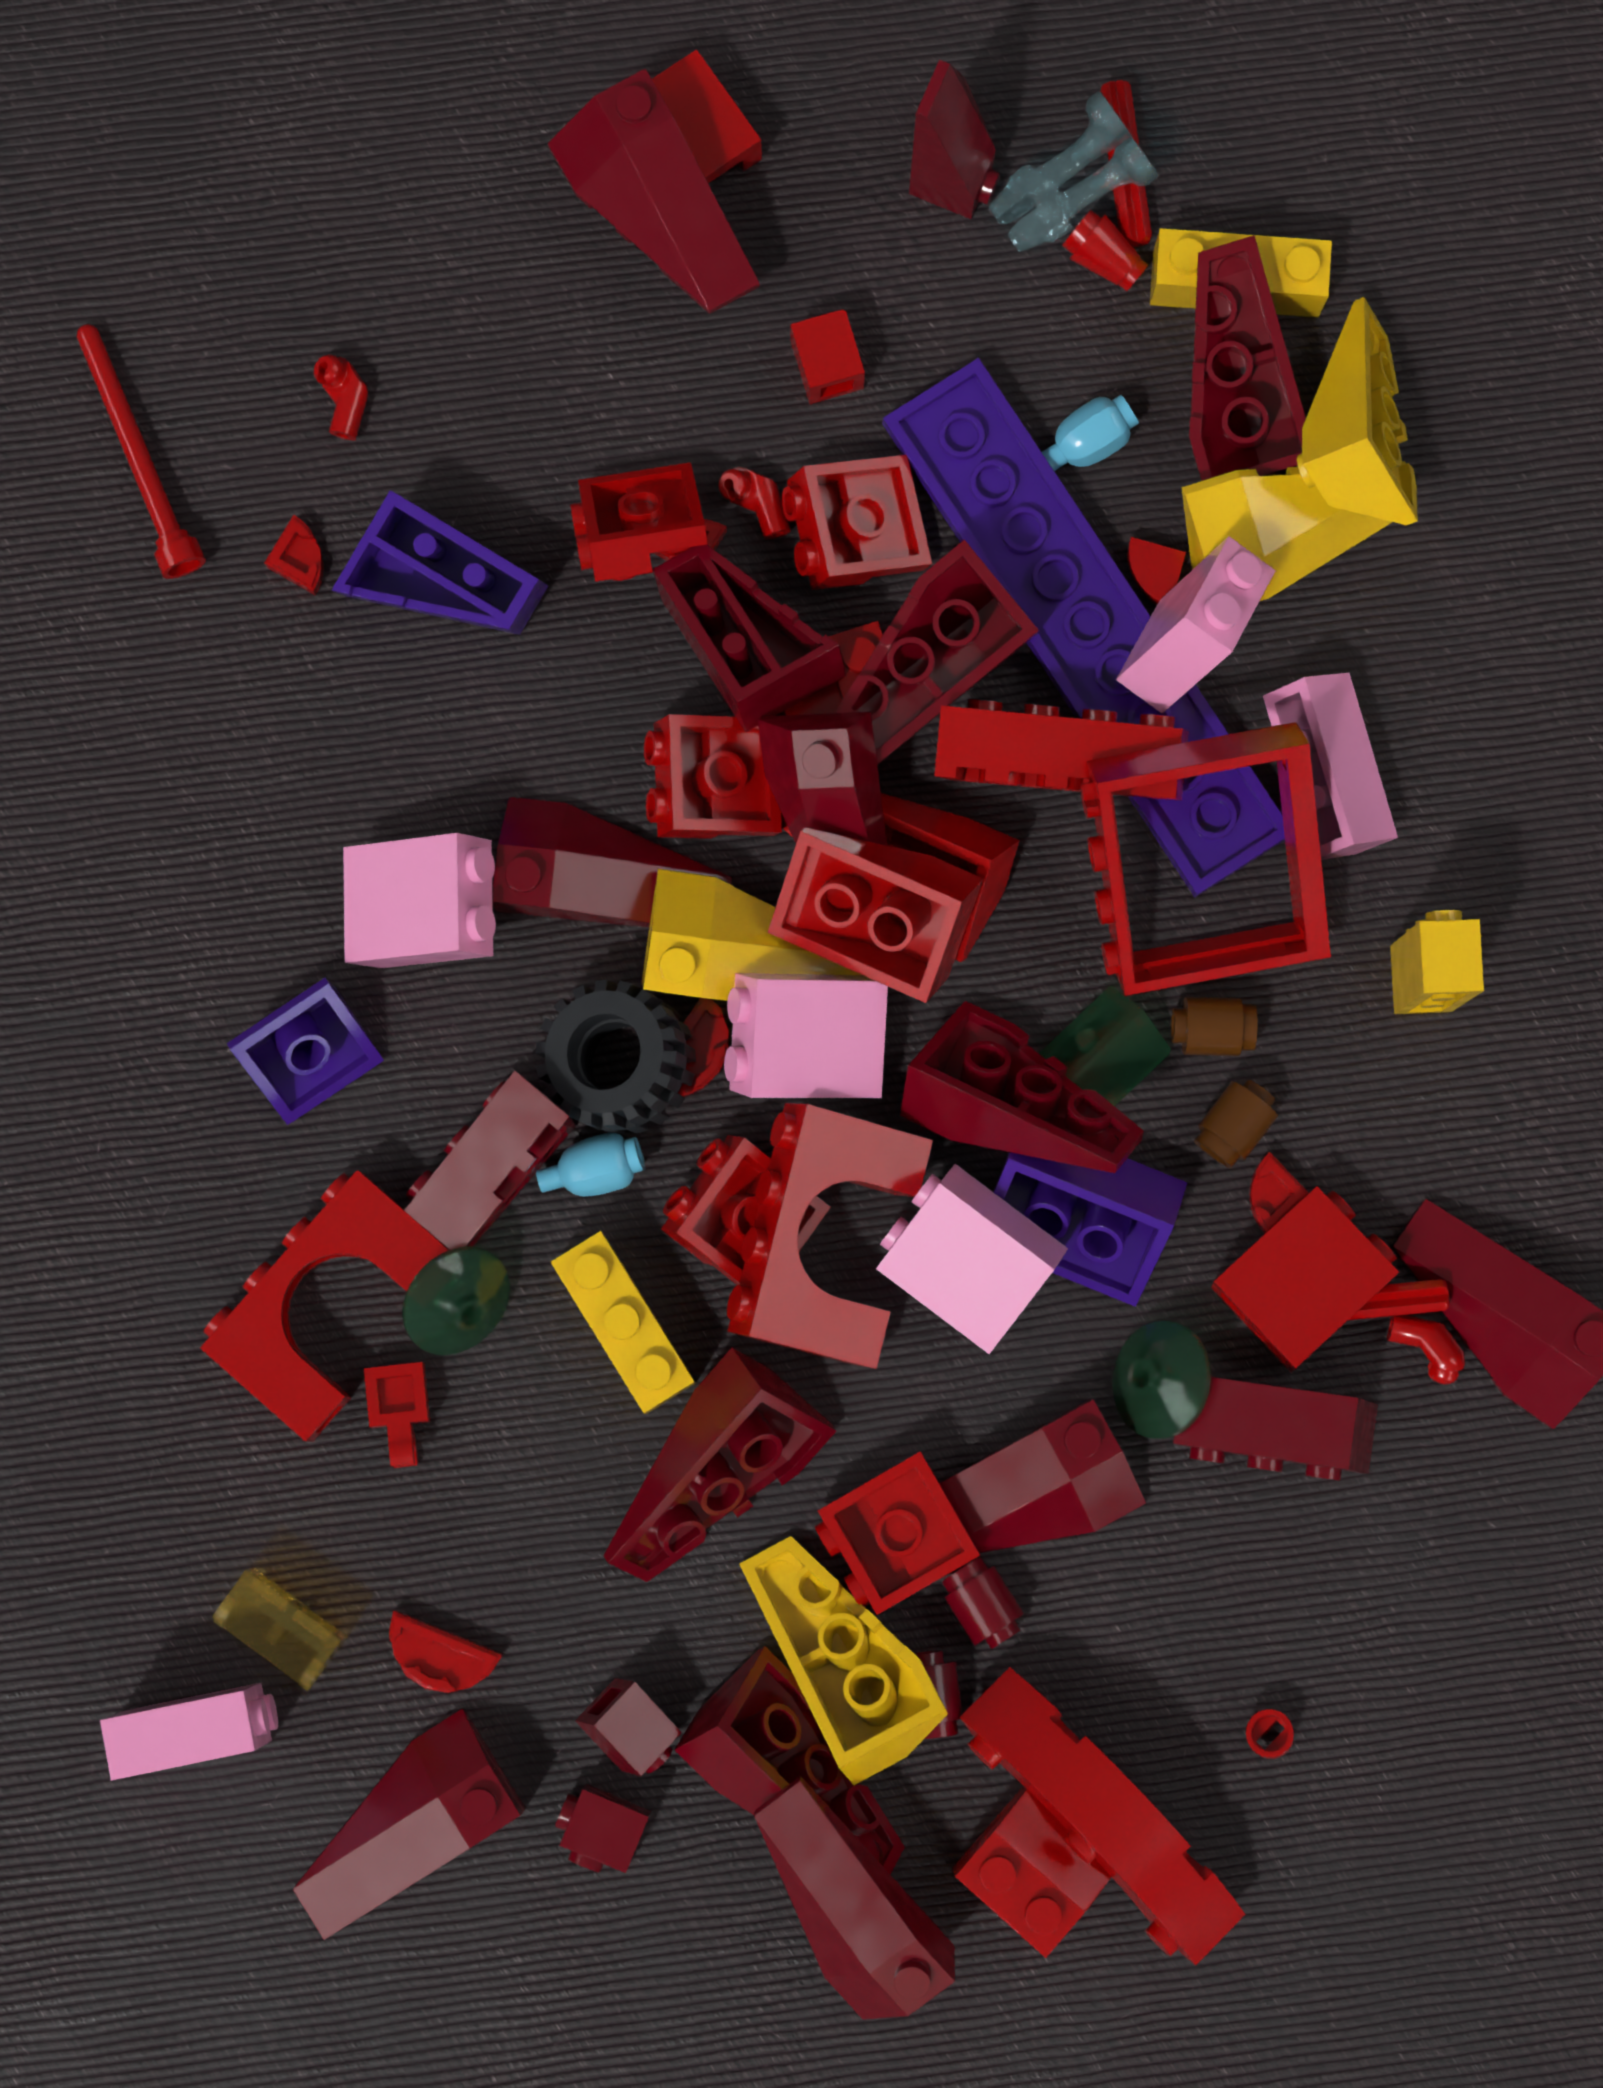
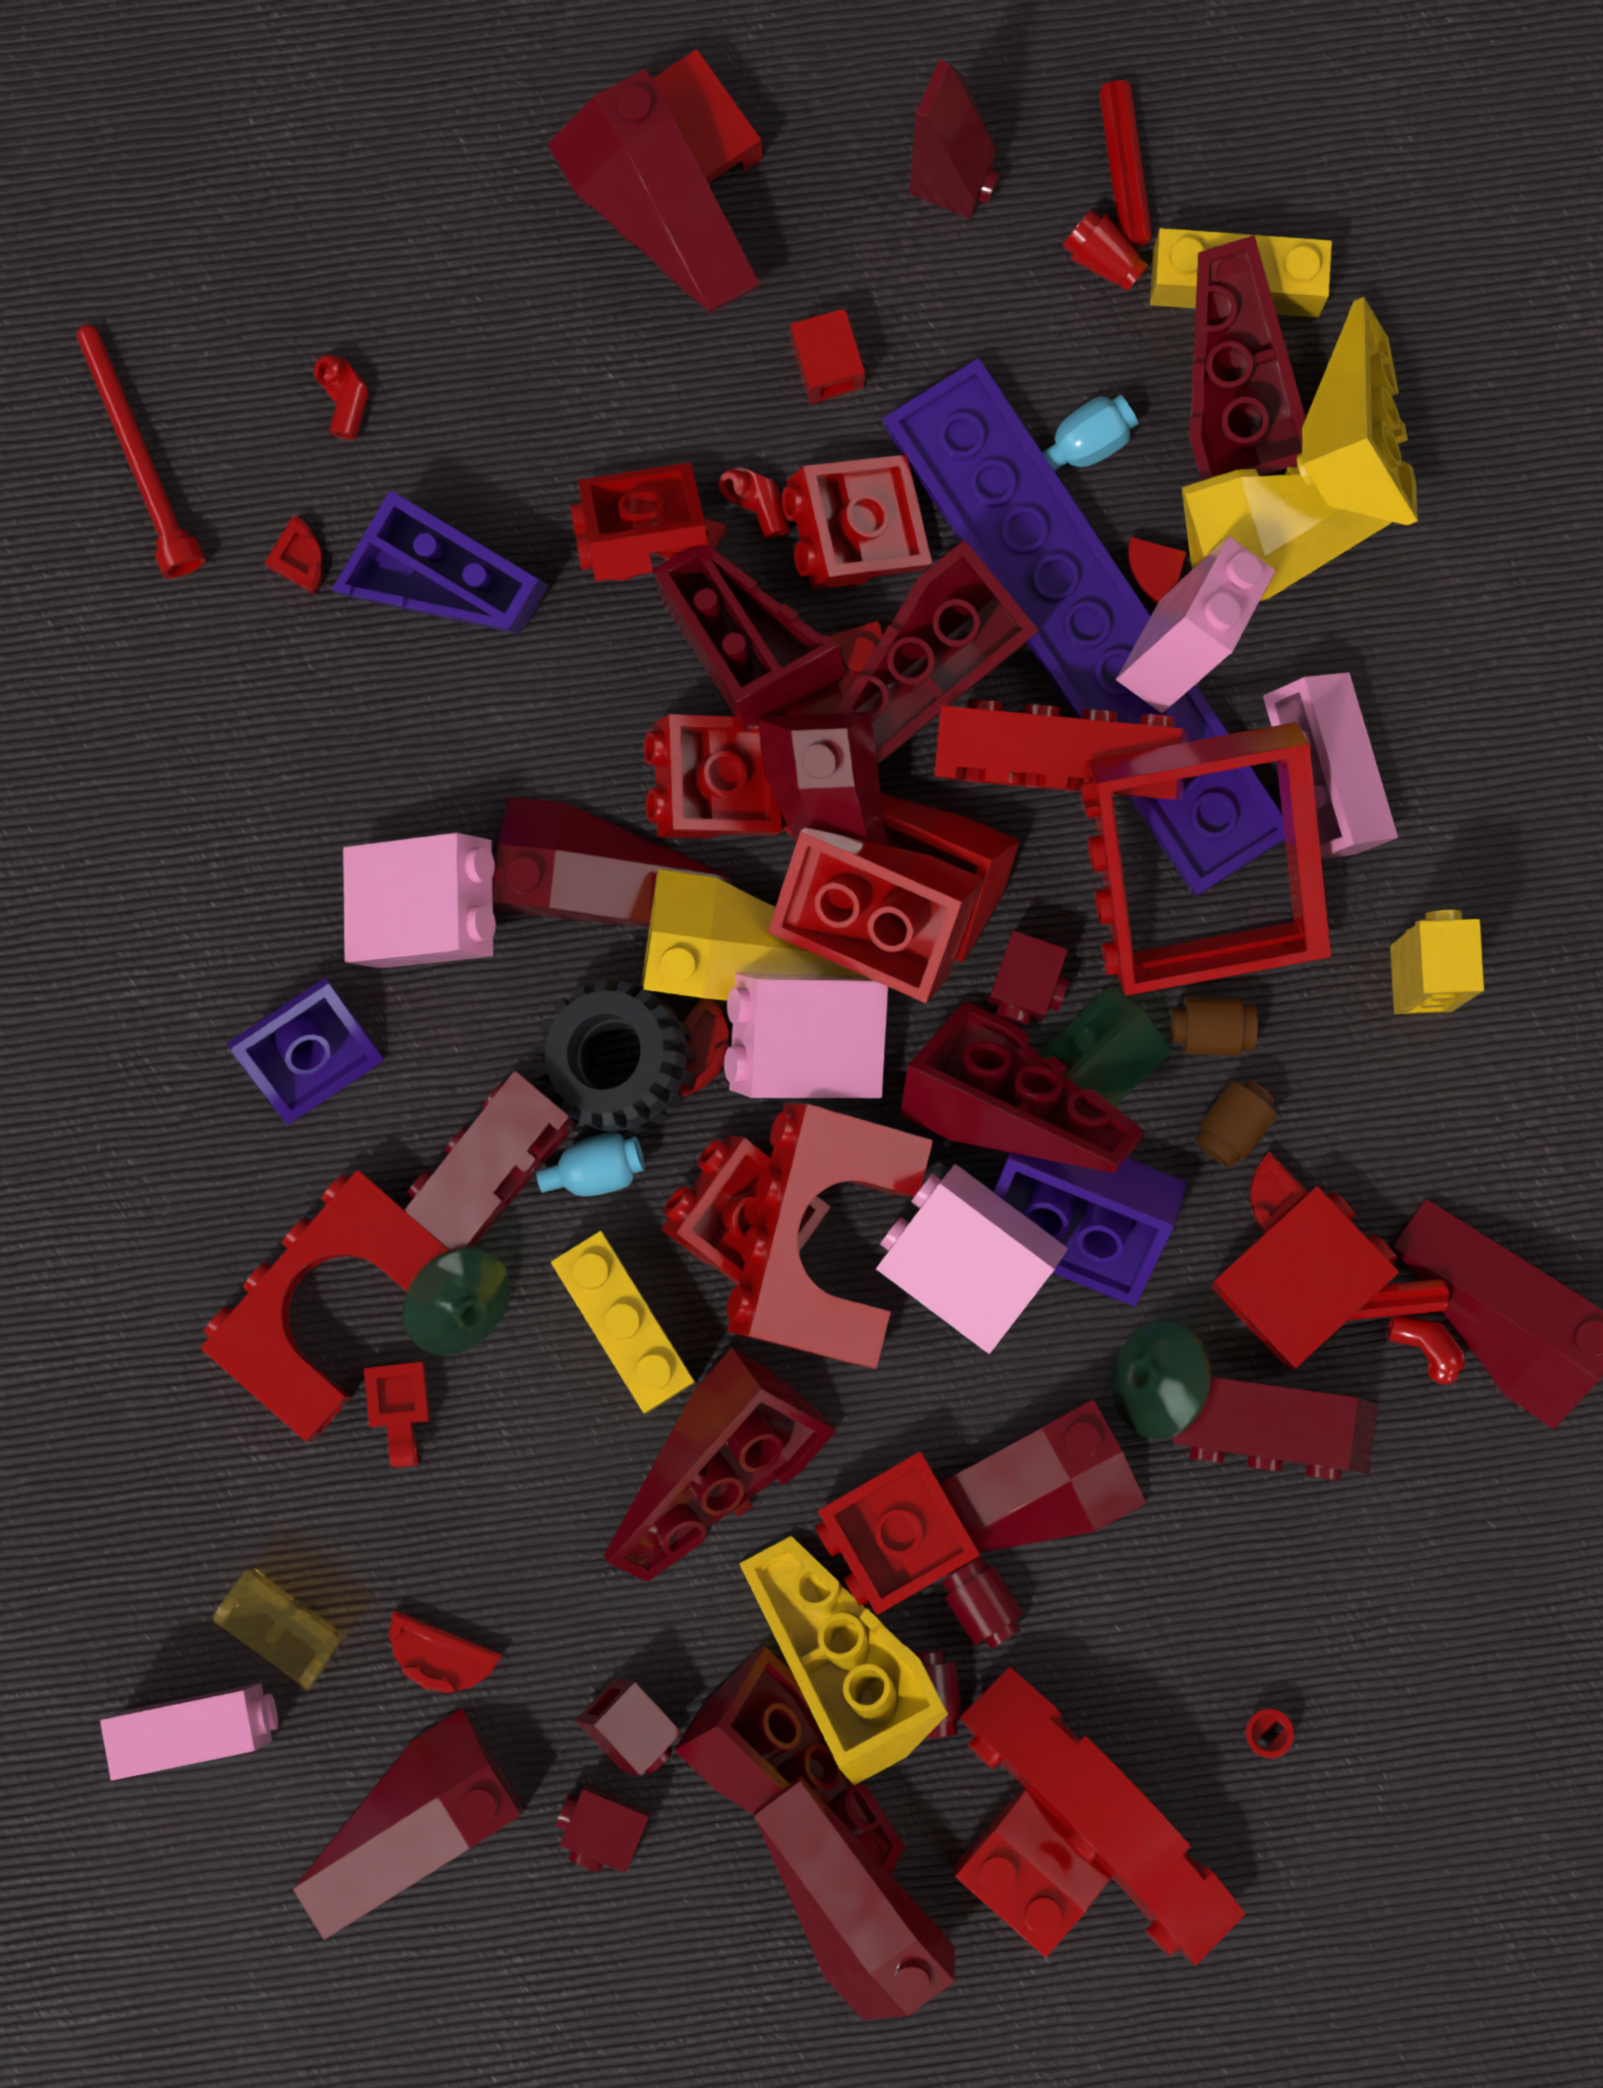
(1029, 980): none -> dark red brick
(1040, 185): clear light blue piece -> none

